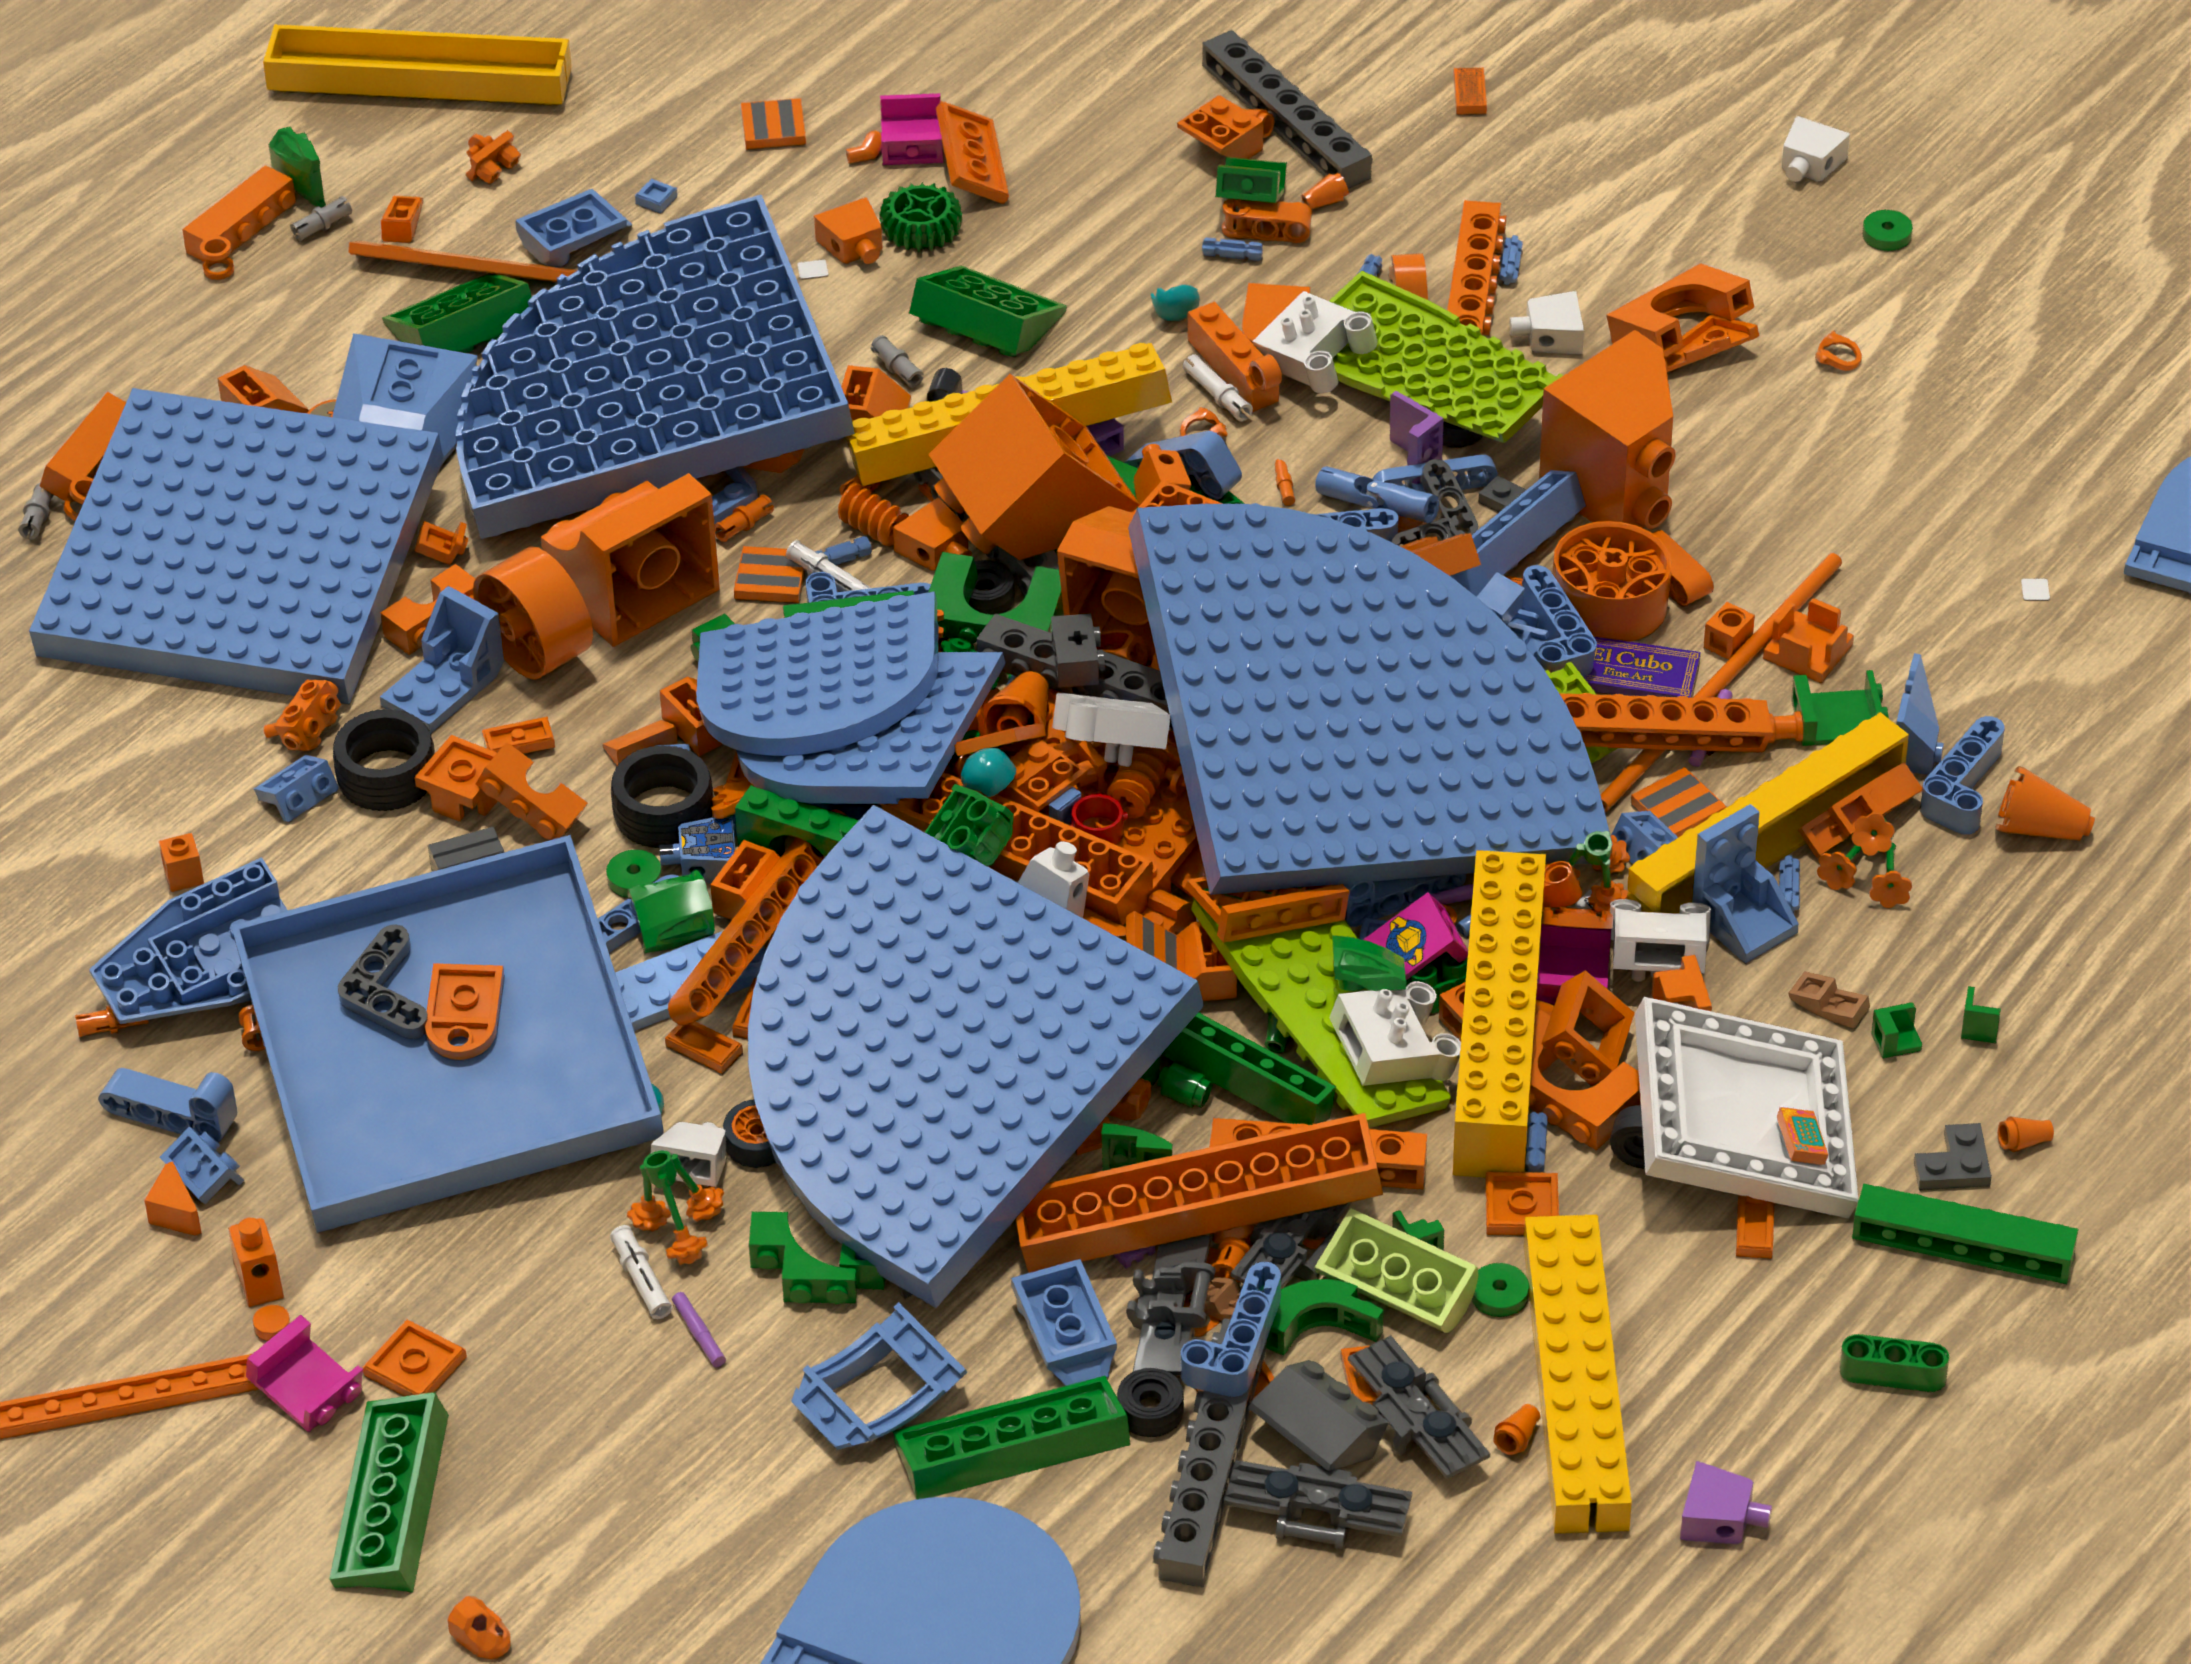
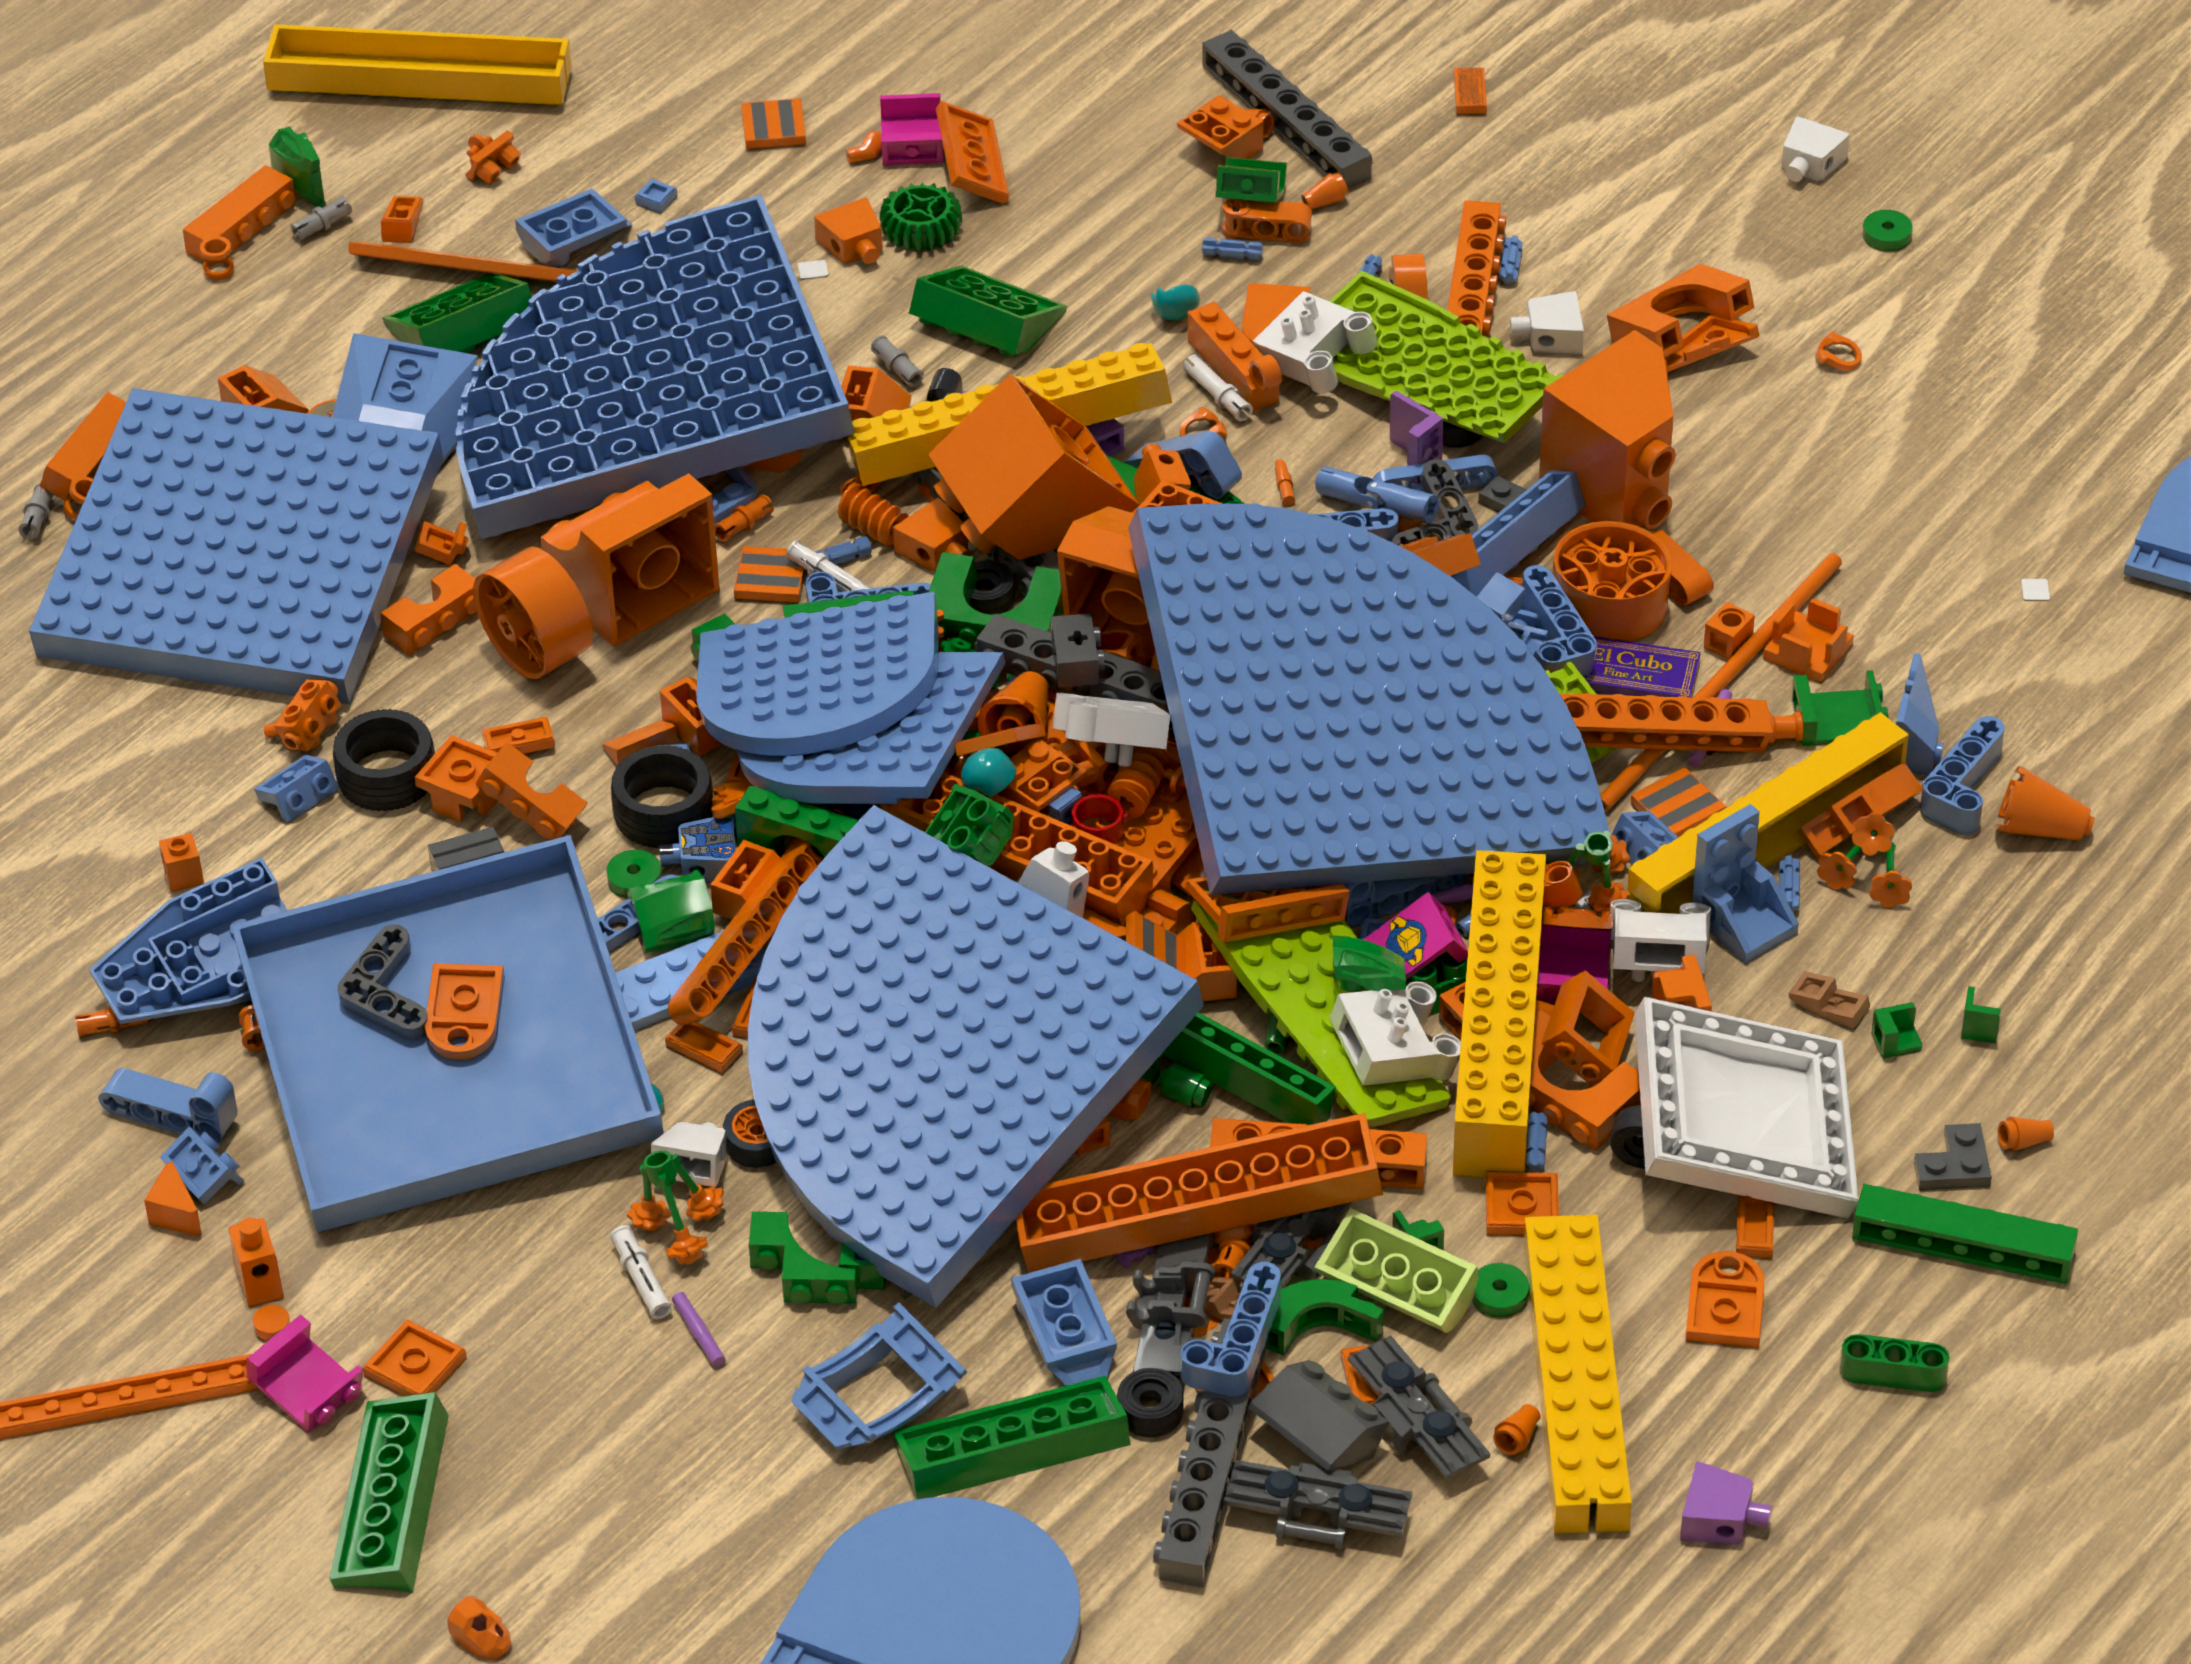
(459, 660): medium blue bracket -> none
(1131, 1146): green slope -> none
(1725, 1305): none -> orange tile
(1802, 1136): orange tile -> none

